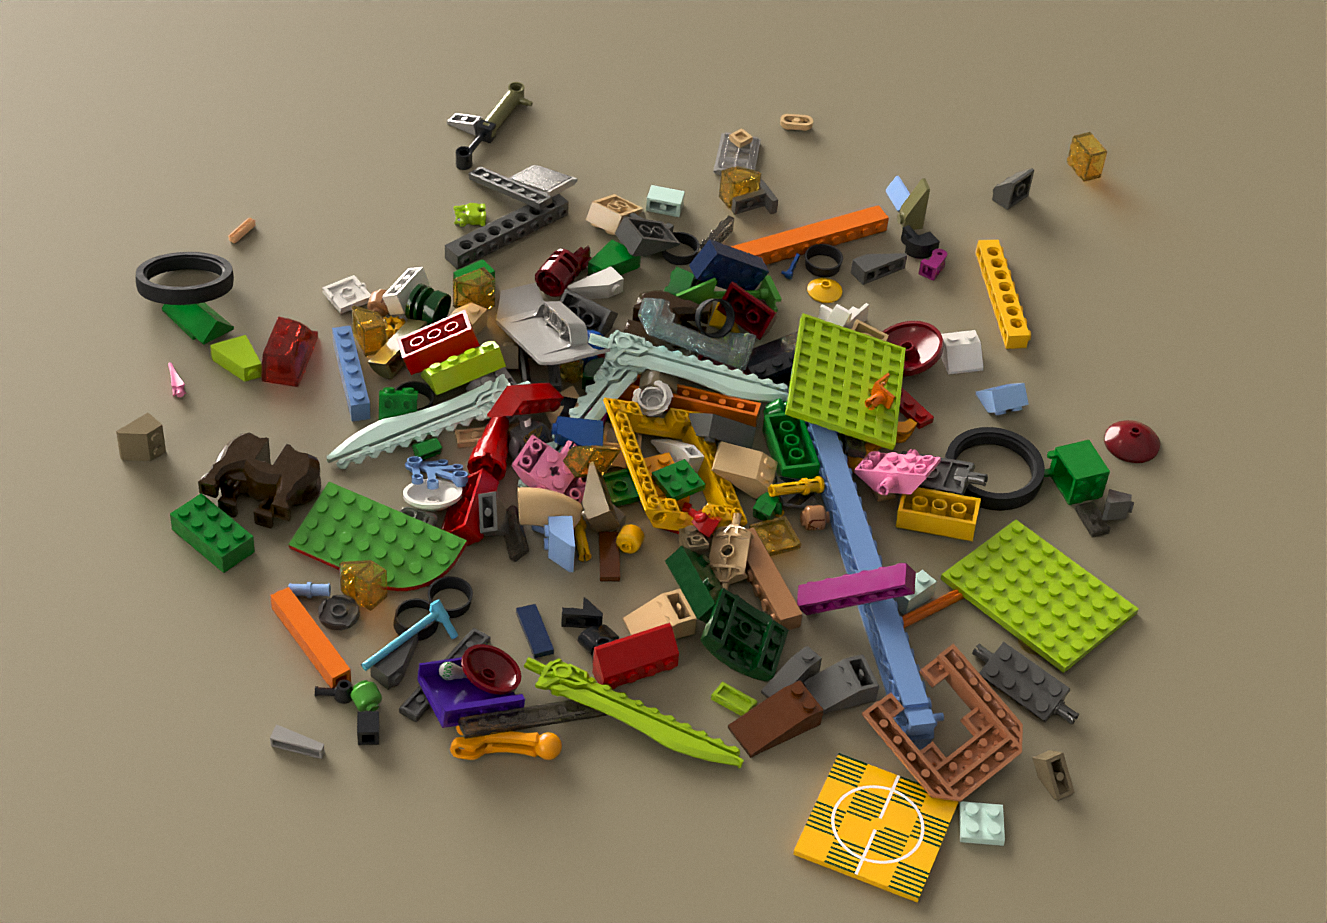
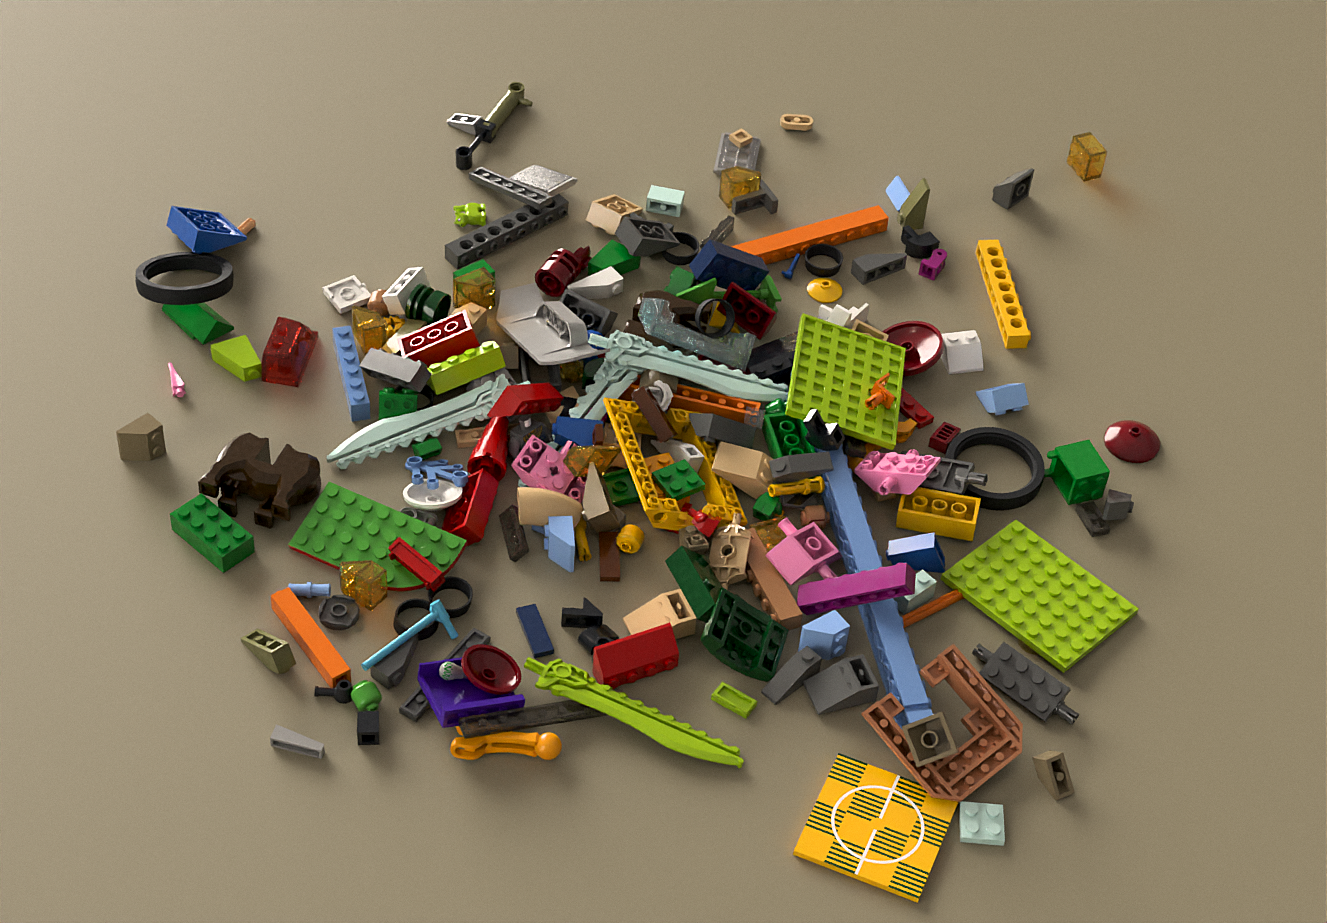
(203, 229): none -> blue slope
(270, 650): none -> olive slope
(396, 369): none -> brick
(416, 564): none -> red container
(492, 515): dark grey slope -> none
(597, 435): none -> reddish brown tile
(654, 414): none -> reddish brown container
(754, 417): none -> clear tile
(777, 719): reddish brown slope -> none
(800, 466): none -> dark grey slope
(803, 553): none -> bright pink slope
(822, 435): none -> black brick
(826, 635): none -> light blue slope
(918, 552): none -> blue slope
(930, 739): none -> dark tan slope
(941, 440): none -> dark red slope

